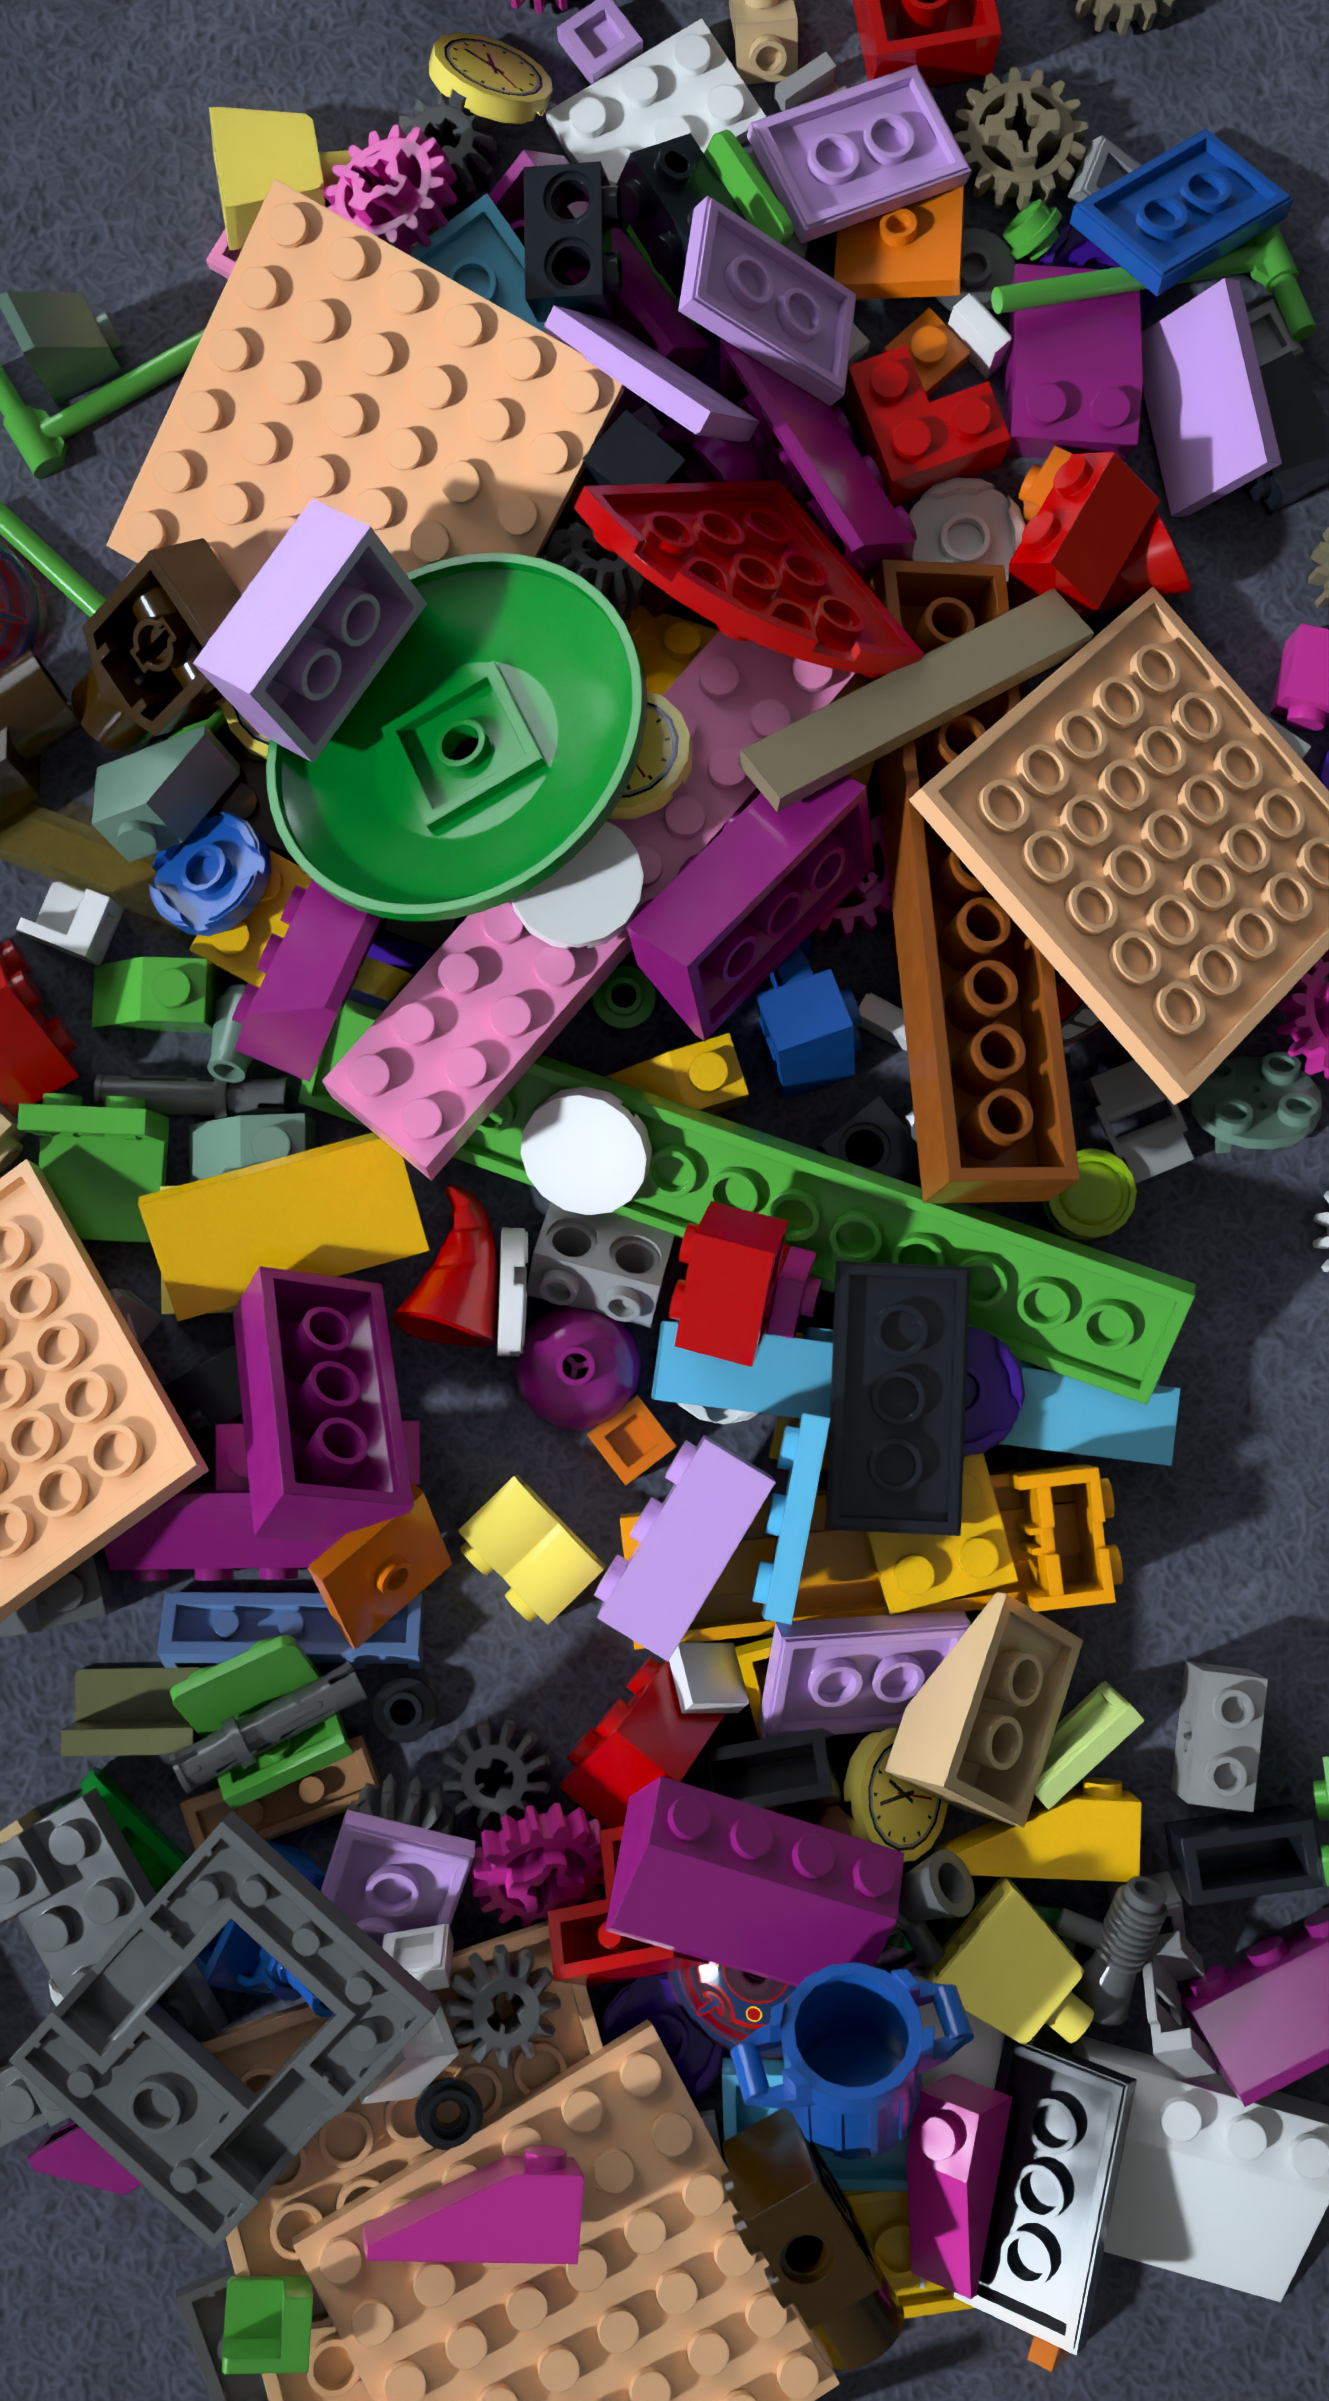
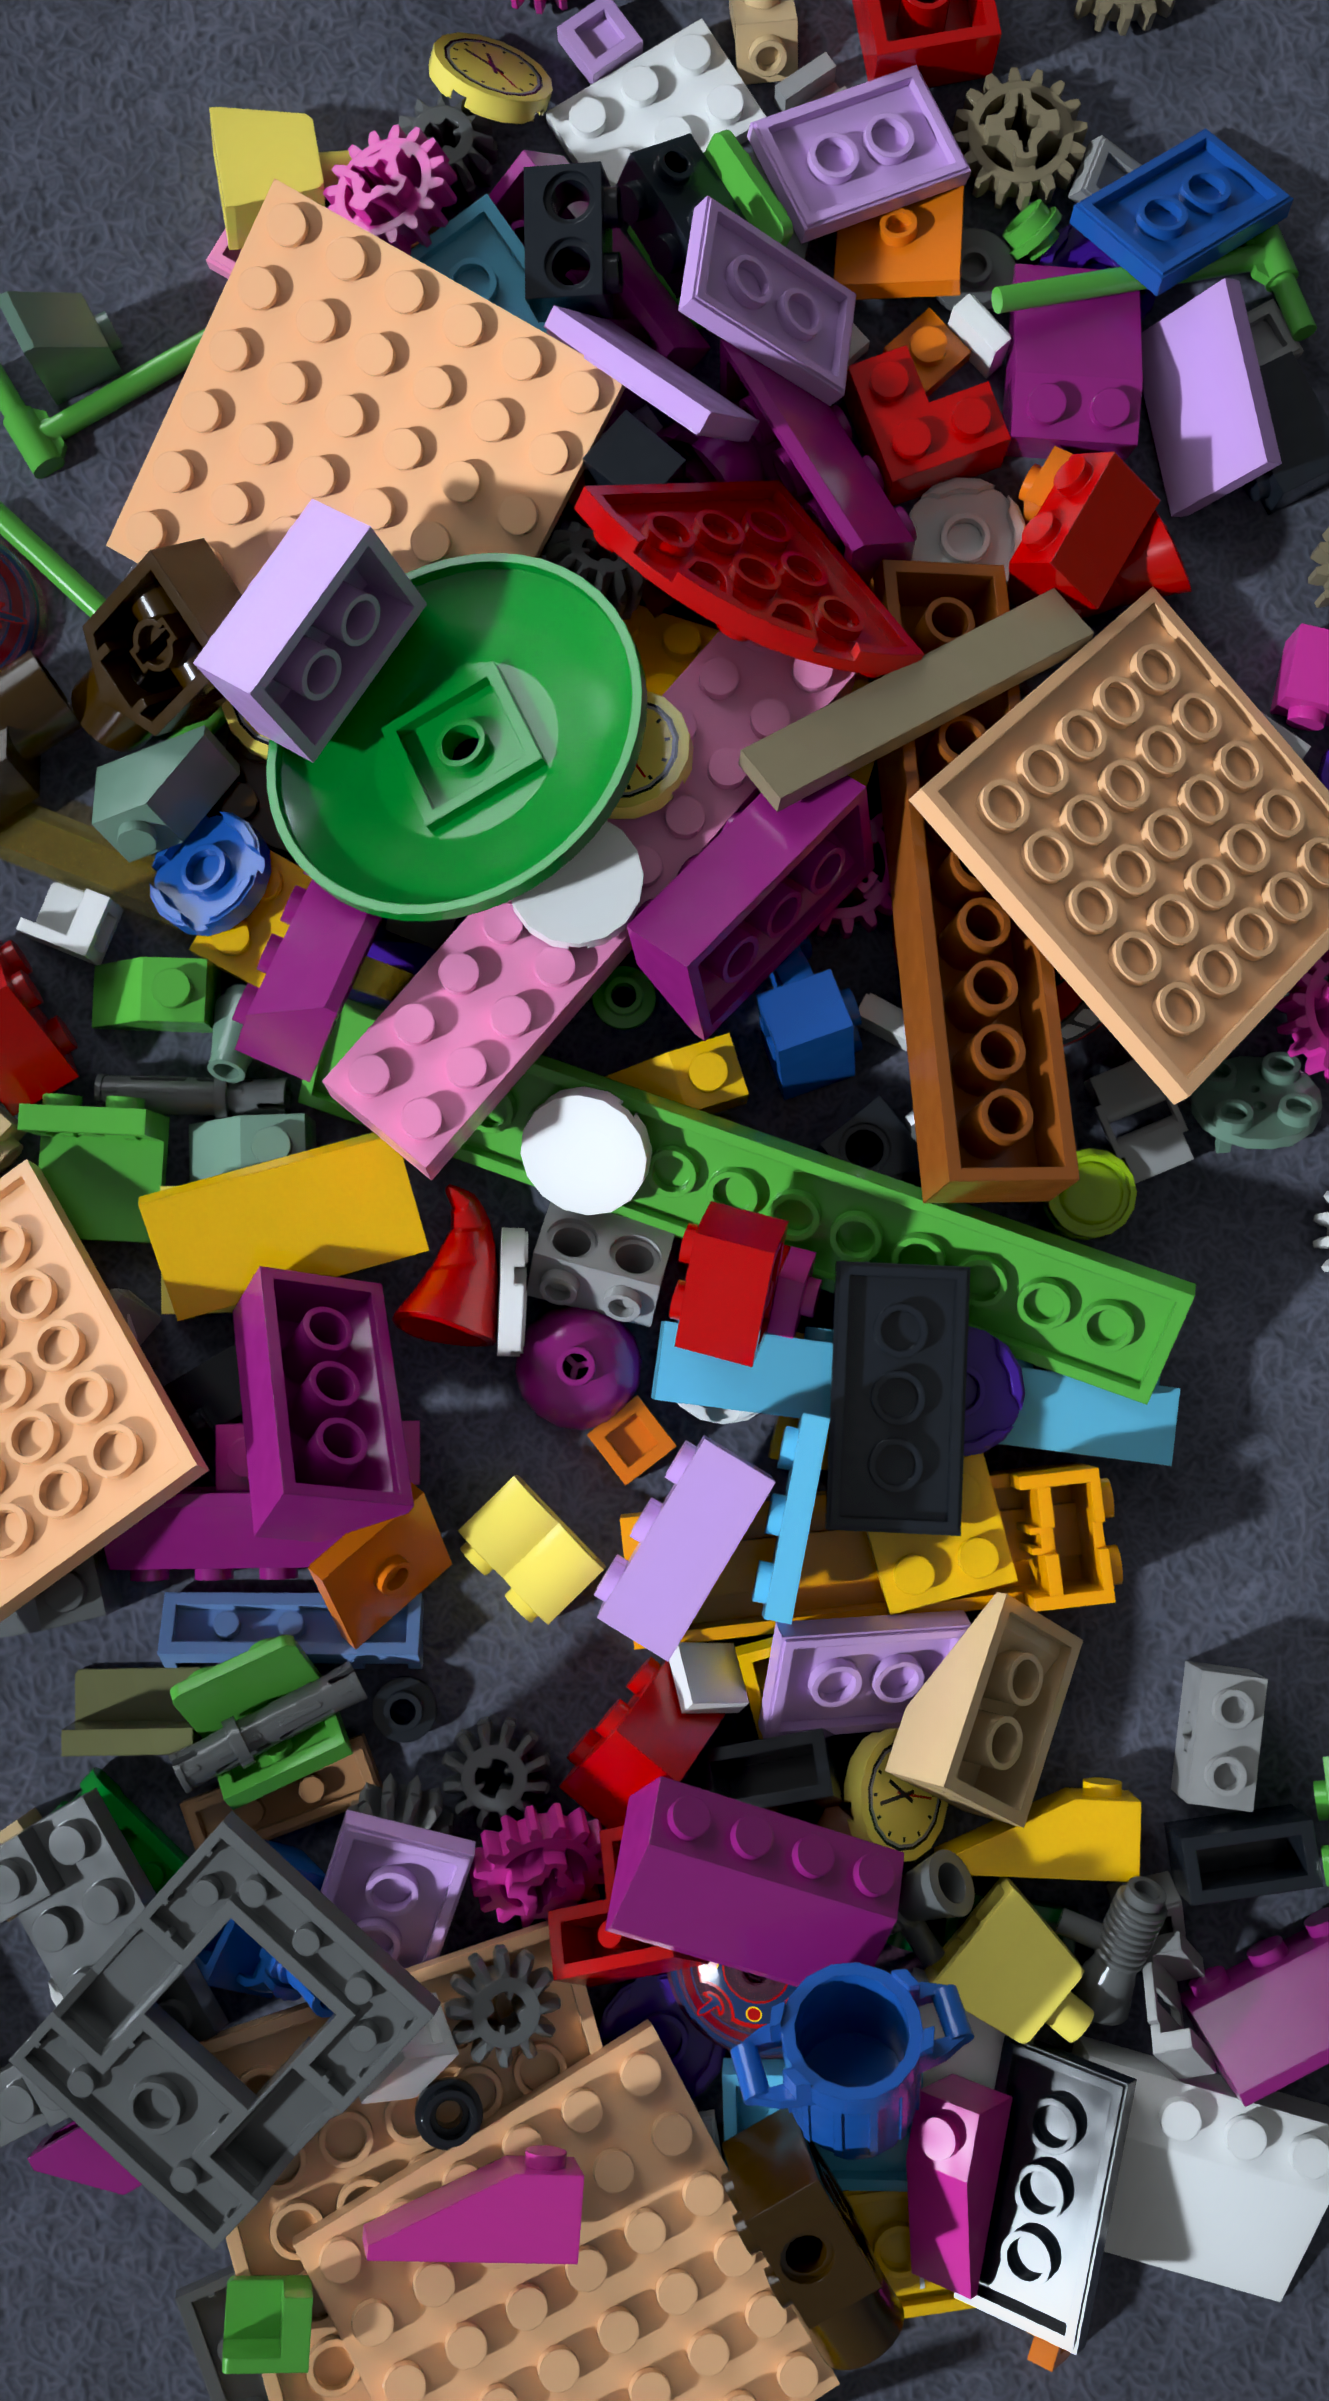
(424, 1954): white tile -> none
(1085, 1740): yellowish green tile -> none

